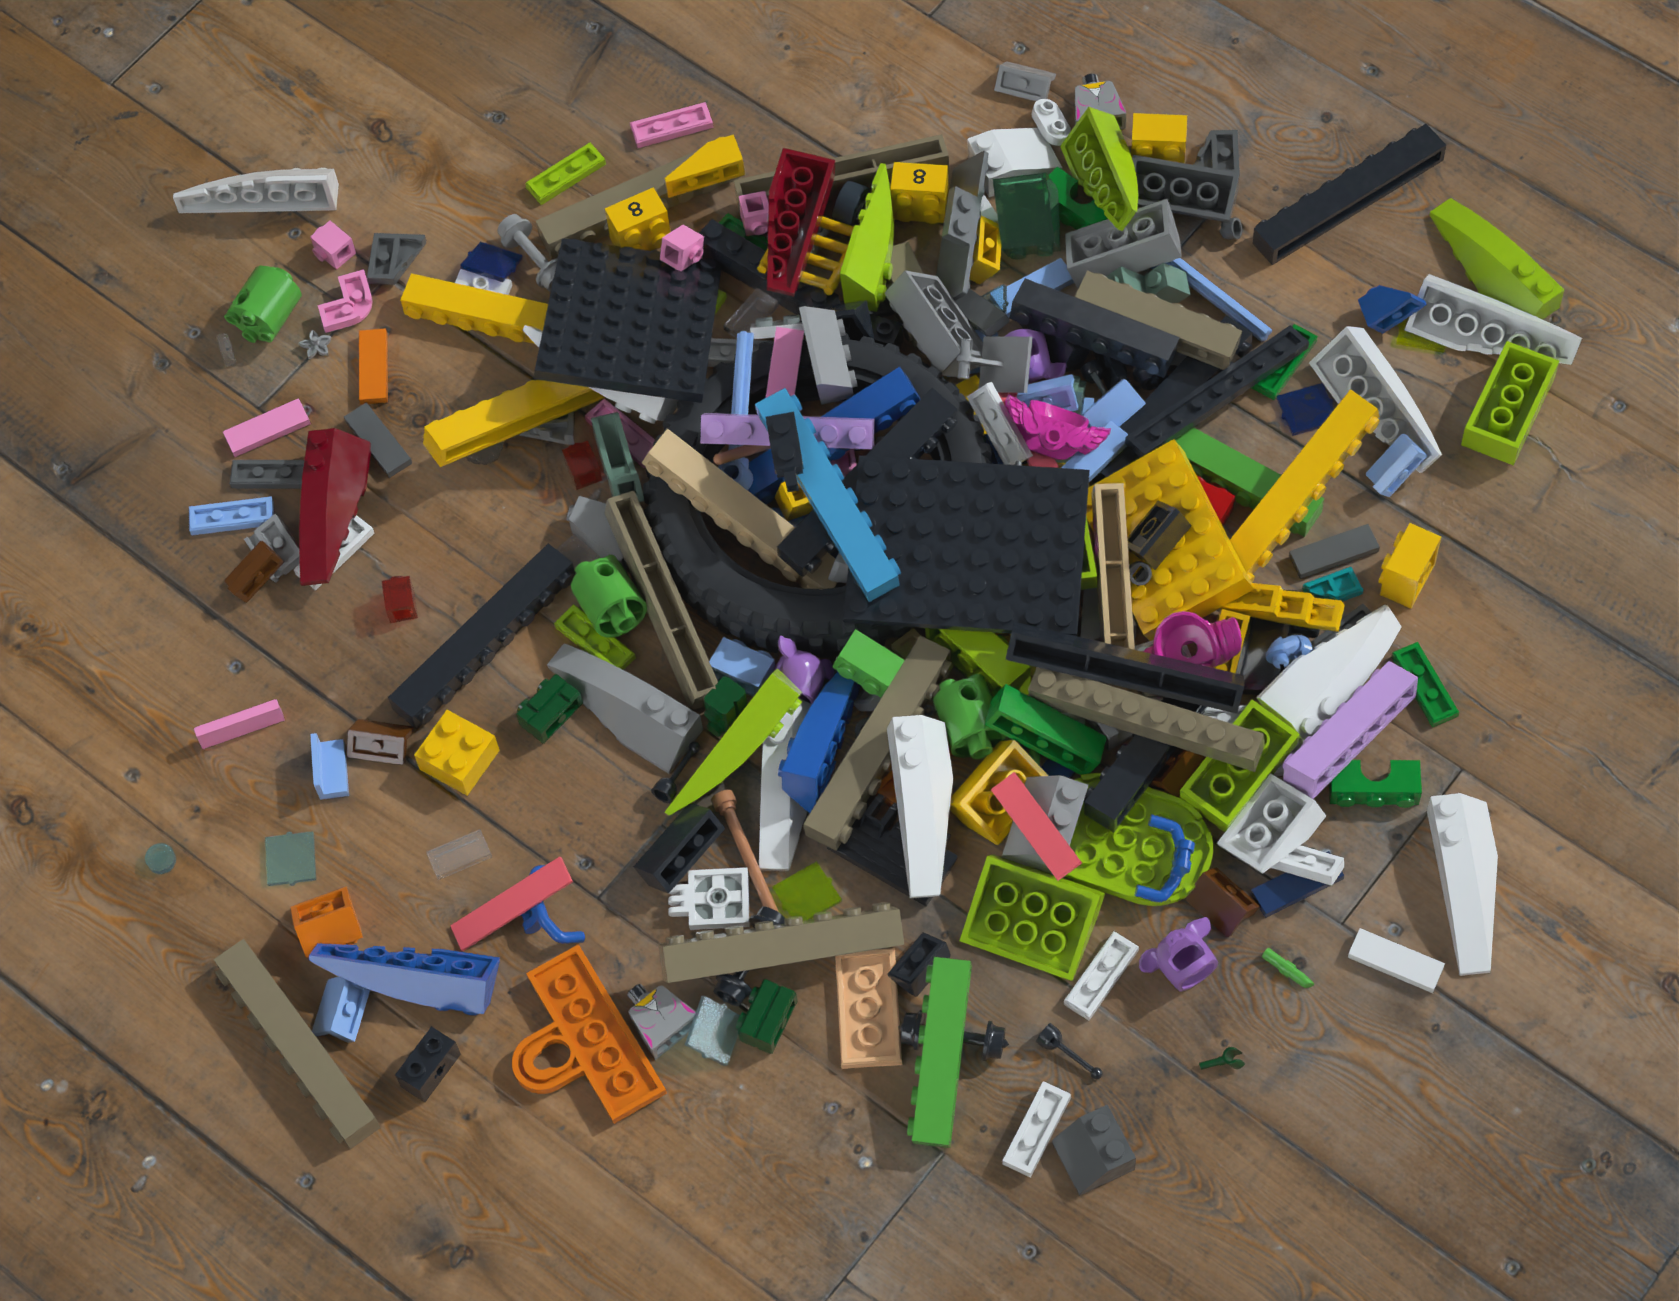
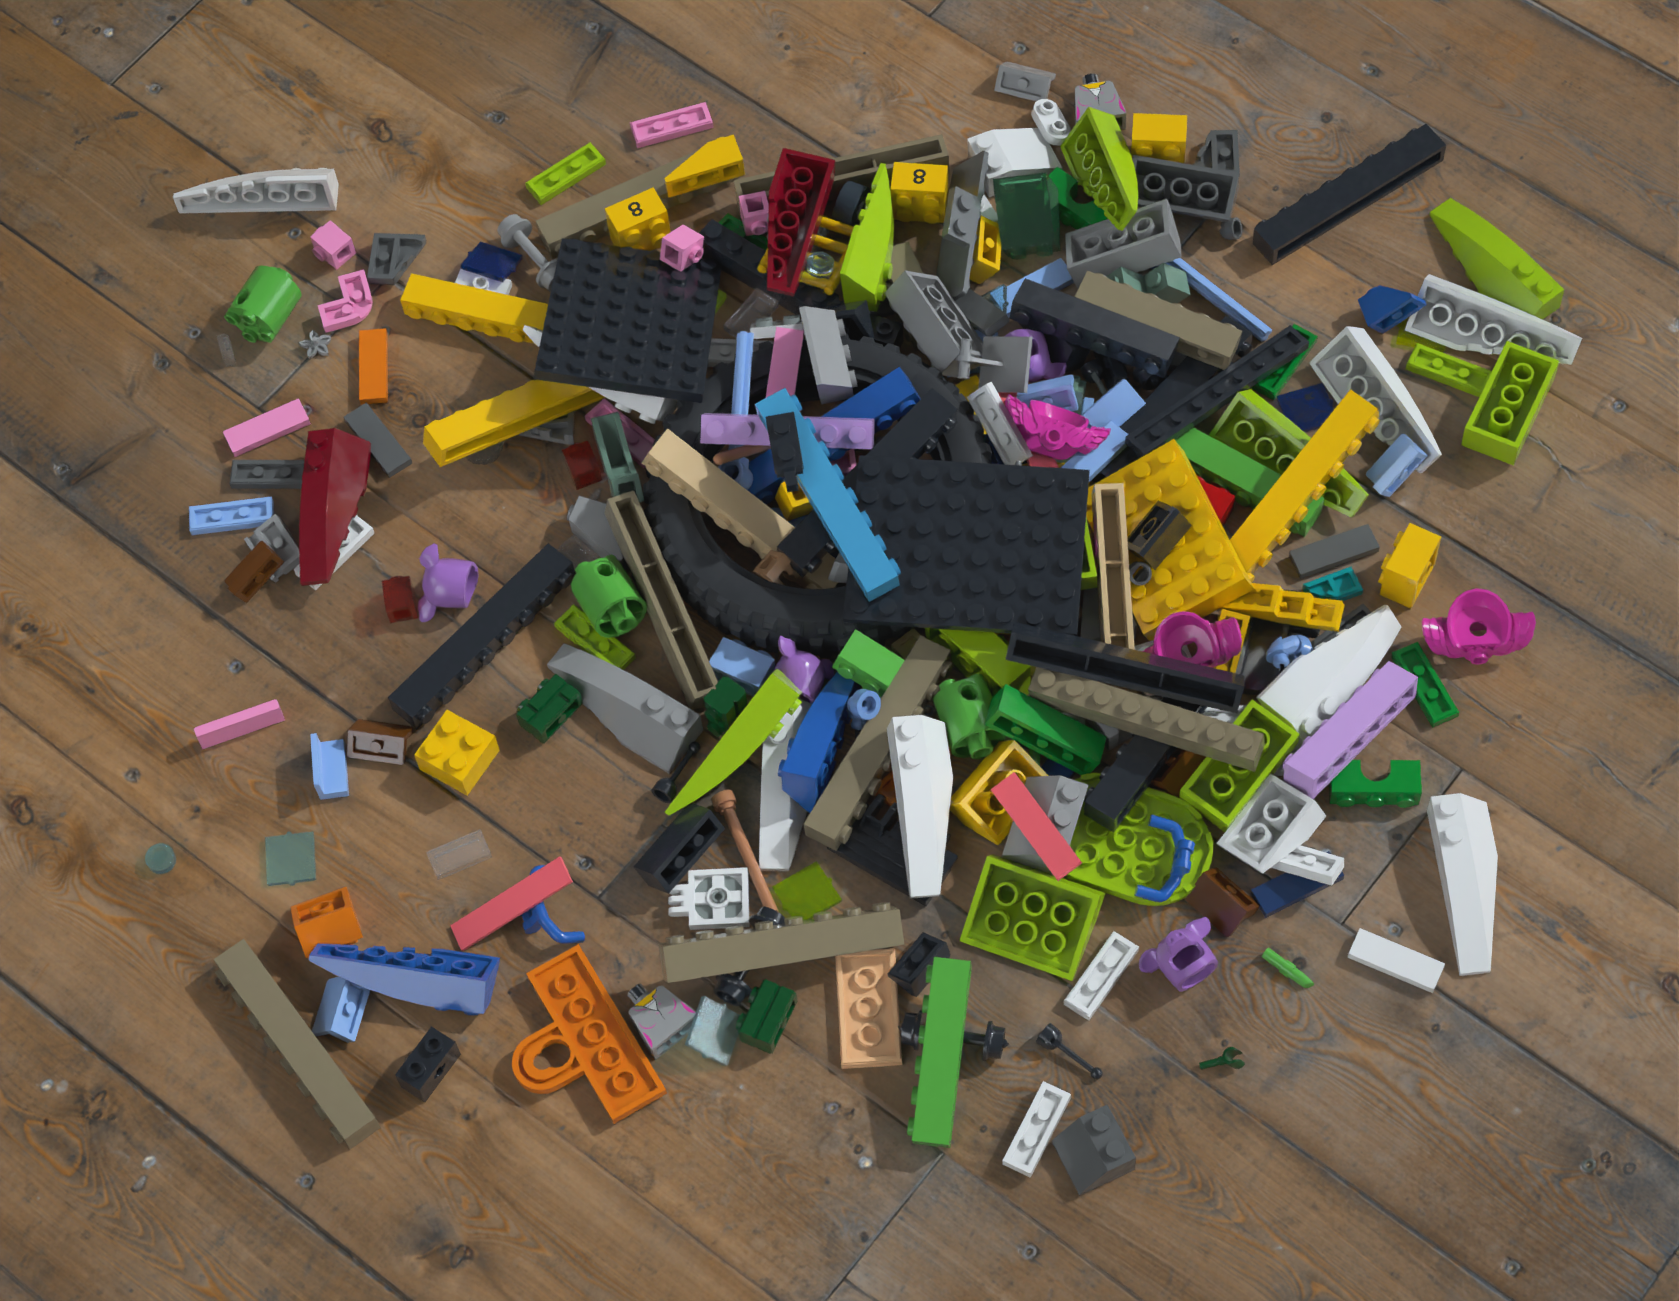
(445, 582): none -> medium lavender piece
(772, 566): none -> medium nougat tile
(820, 264): none -> clear light blue tile
(863, 707): none -> medium blue arm
(1275, 441): none -> lime wedge
(1448, 370): none -> lime tile
(1475, 612): none -> dark pink piece

